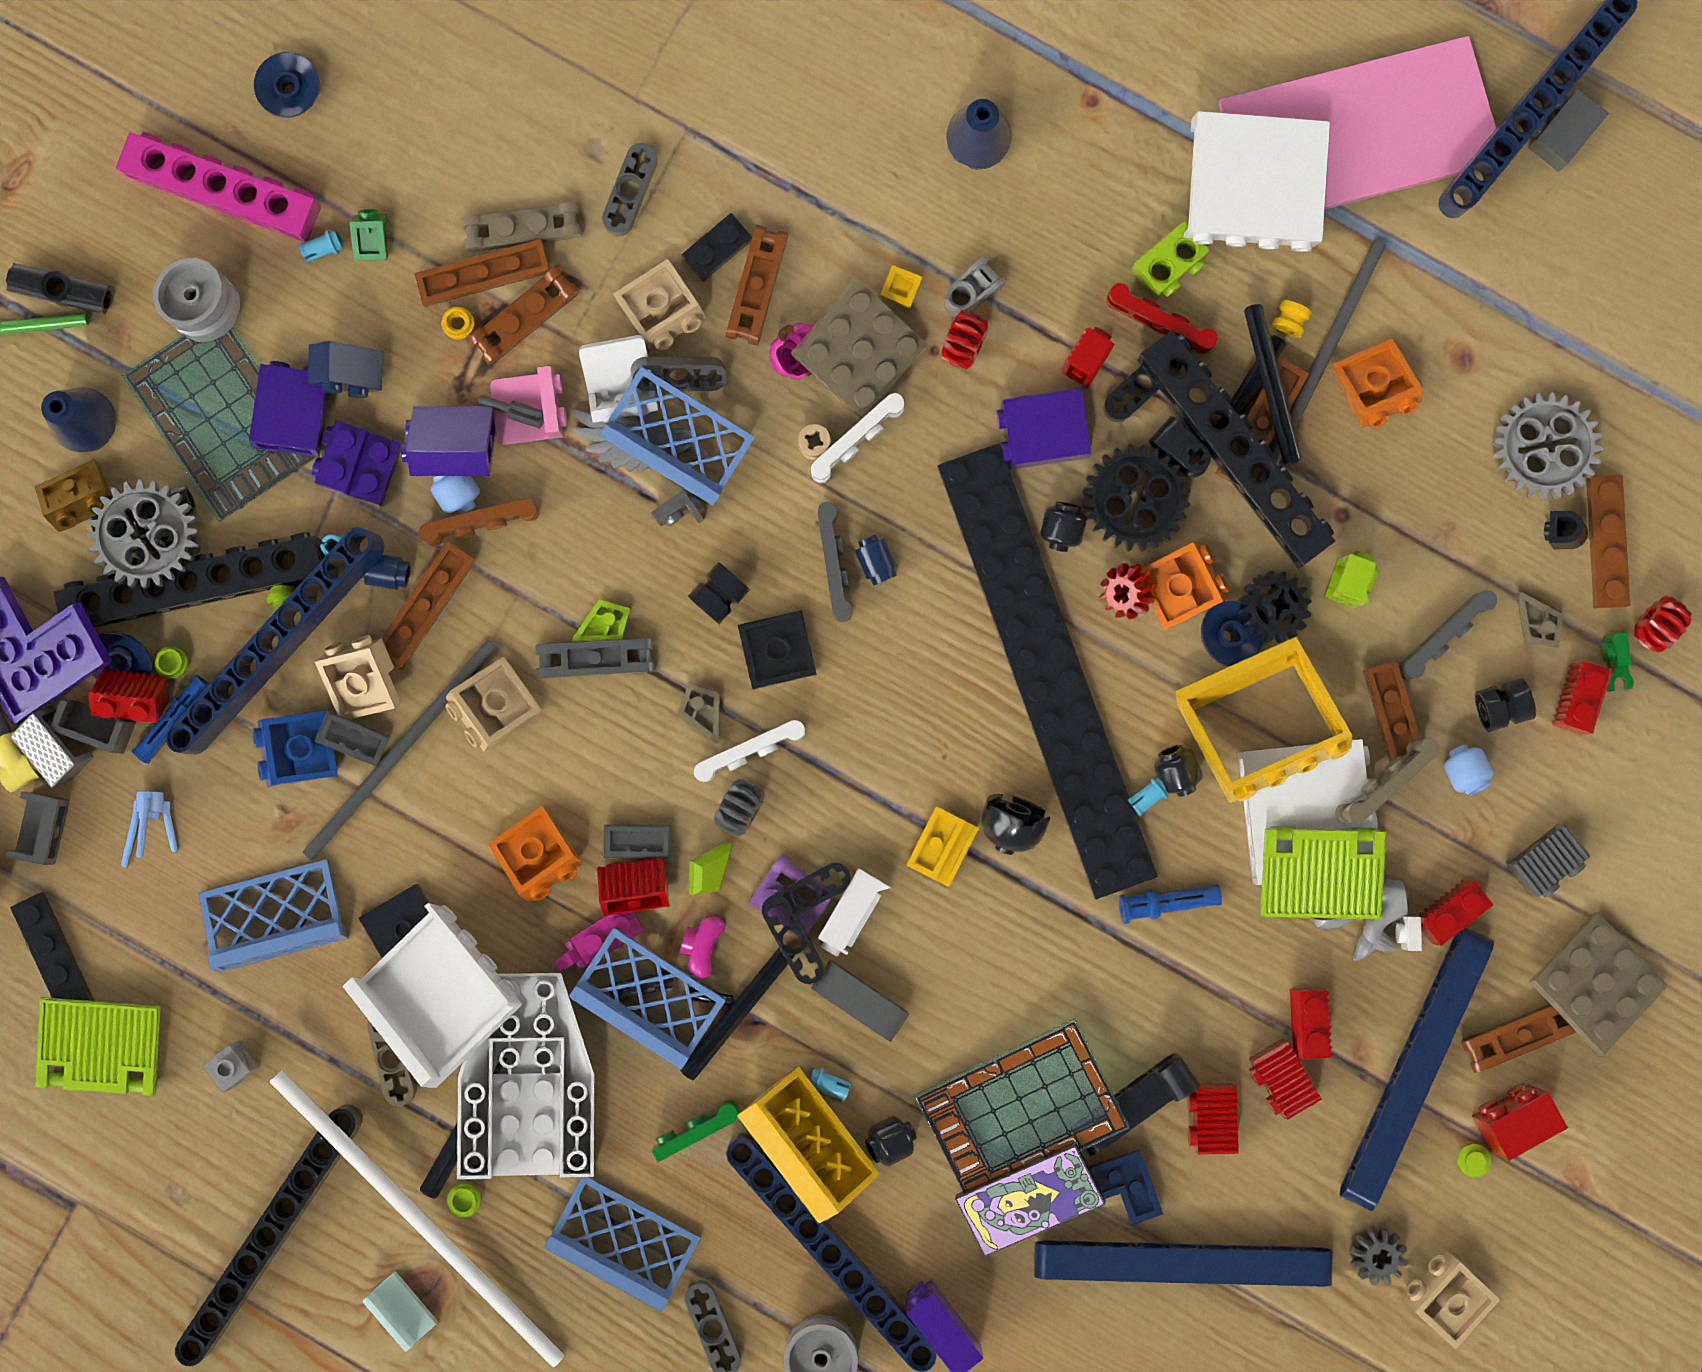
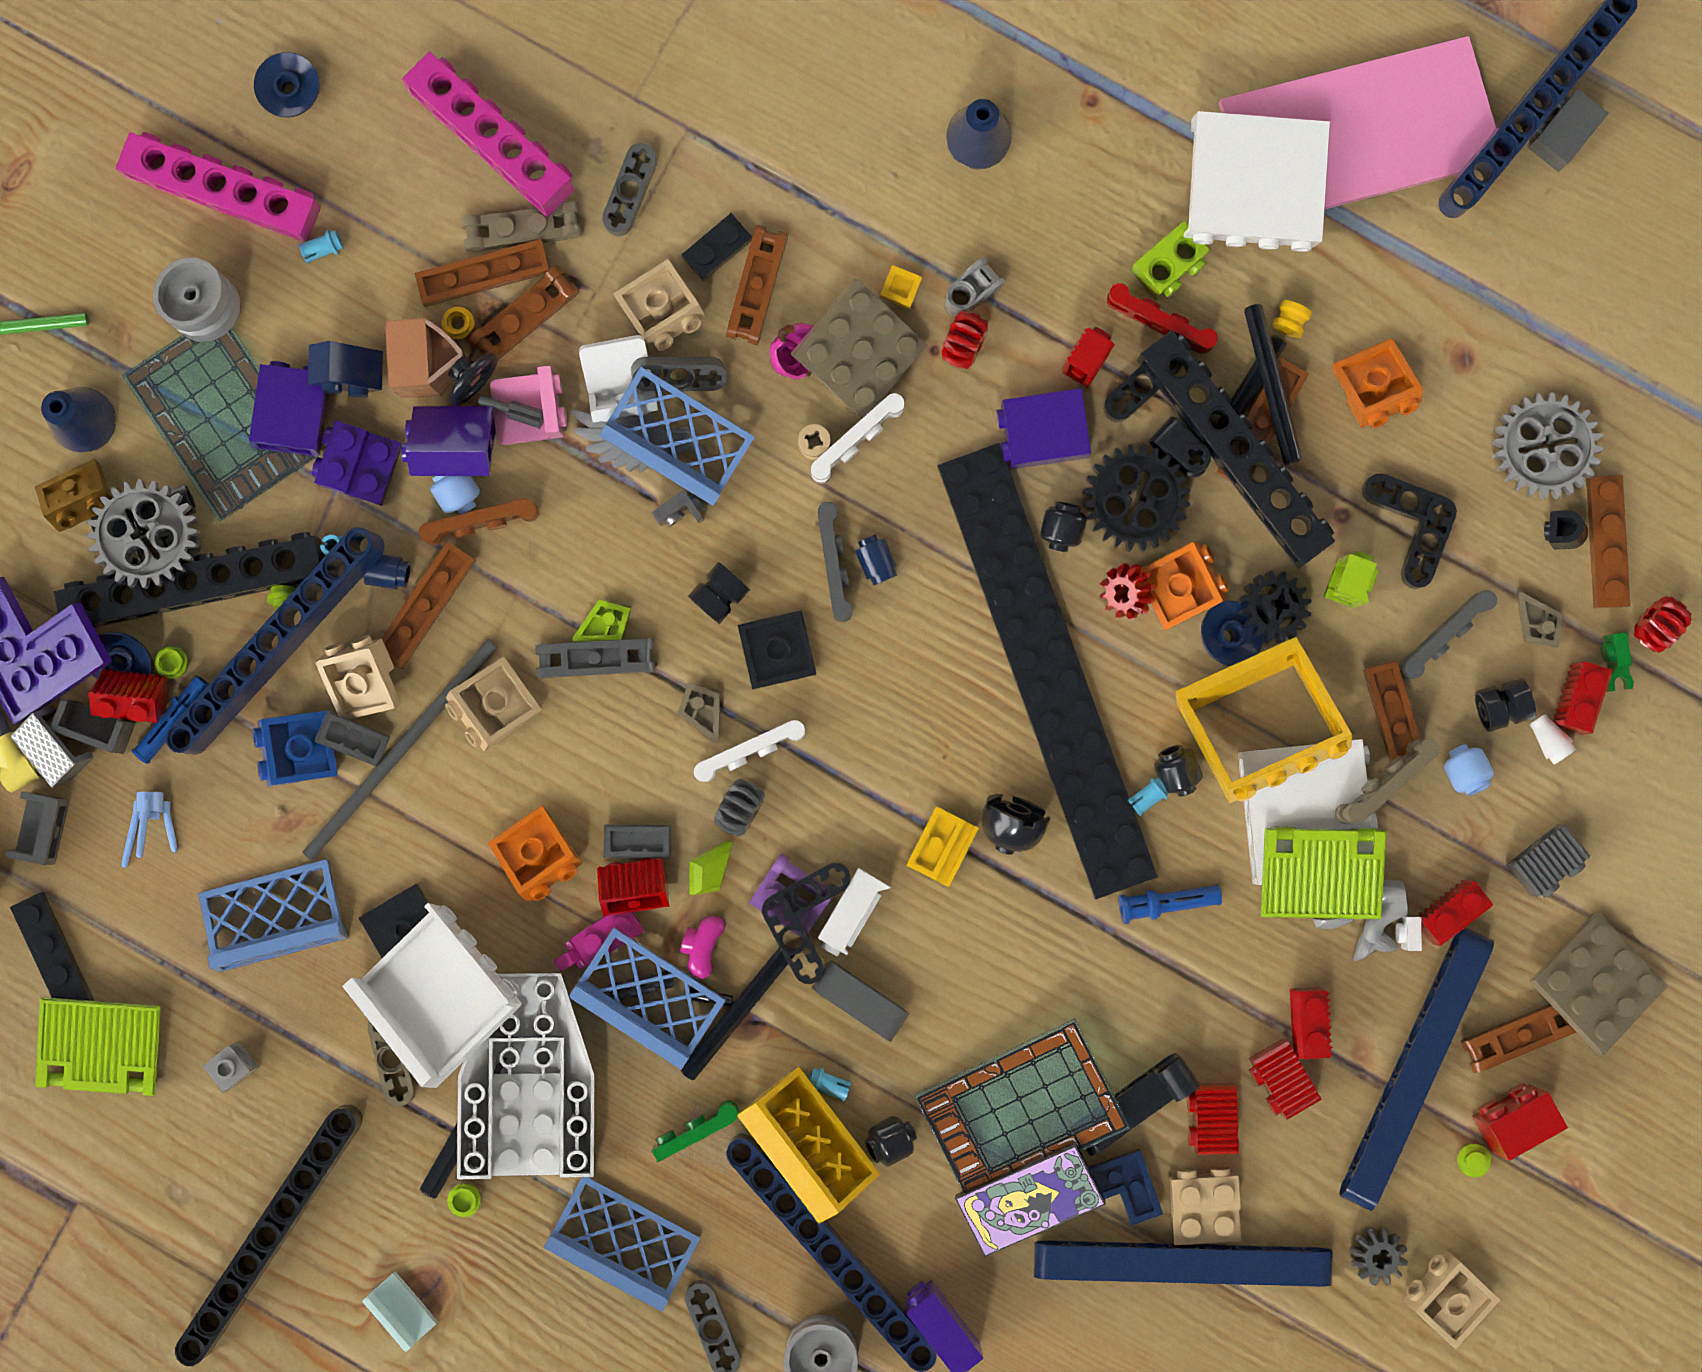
(41, 285): black piece -> none
(369, 235): bracket -> none
(417, 1218): white piece -> none
(426, 360): none -> nougat piece
(433, 74): none -> dark pink brick
(1205, 1206): none -> tan plate
(1330, 342): dark grey piece -> none
(1423, 514): none -> black beam
(1552, 739): none -> white cone

